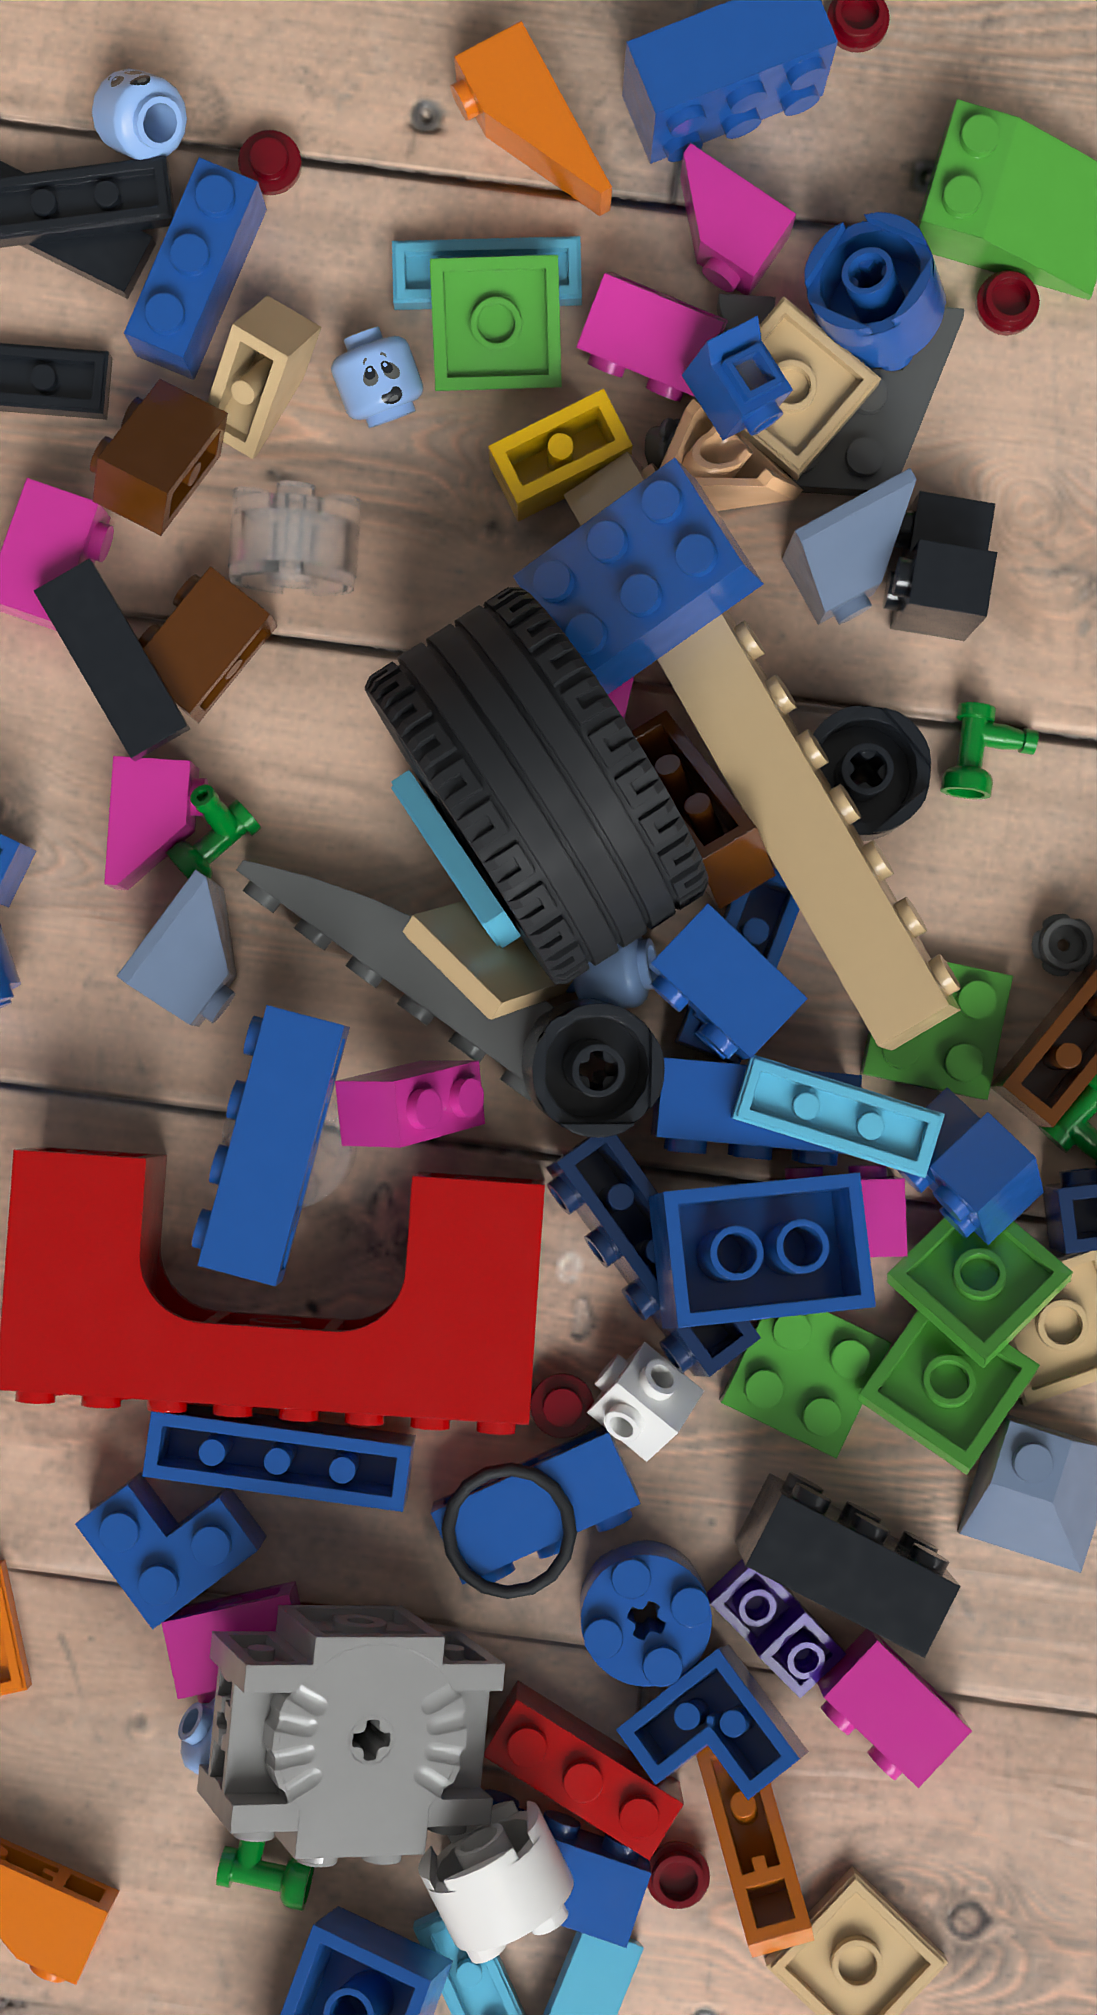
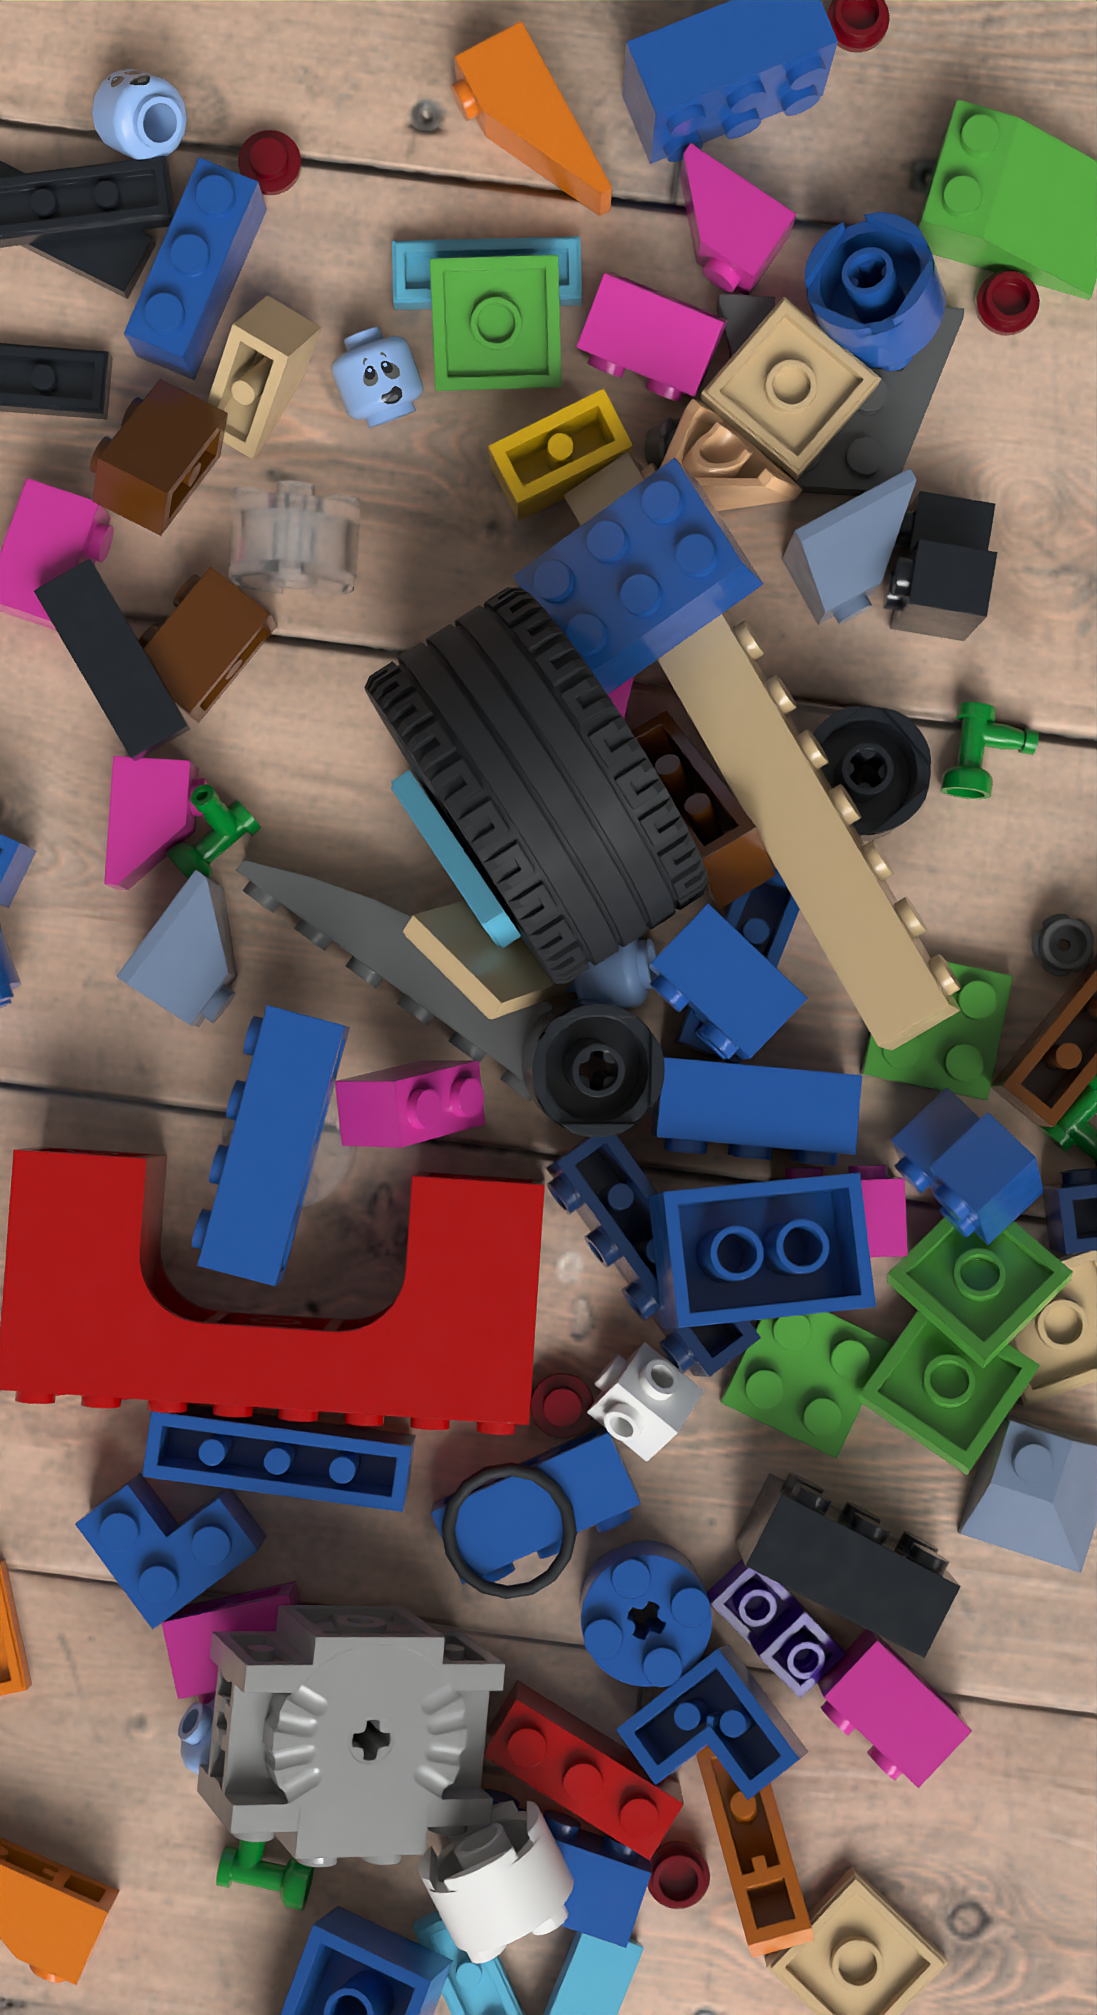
(738, 381): blue window -> none
(837, 1116): medium azure tile -> none

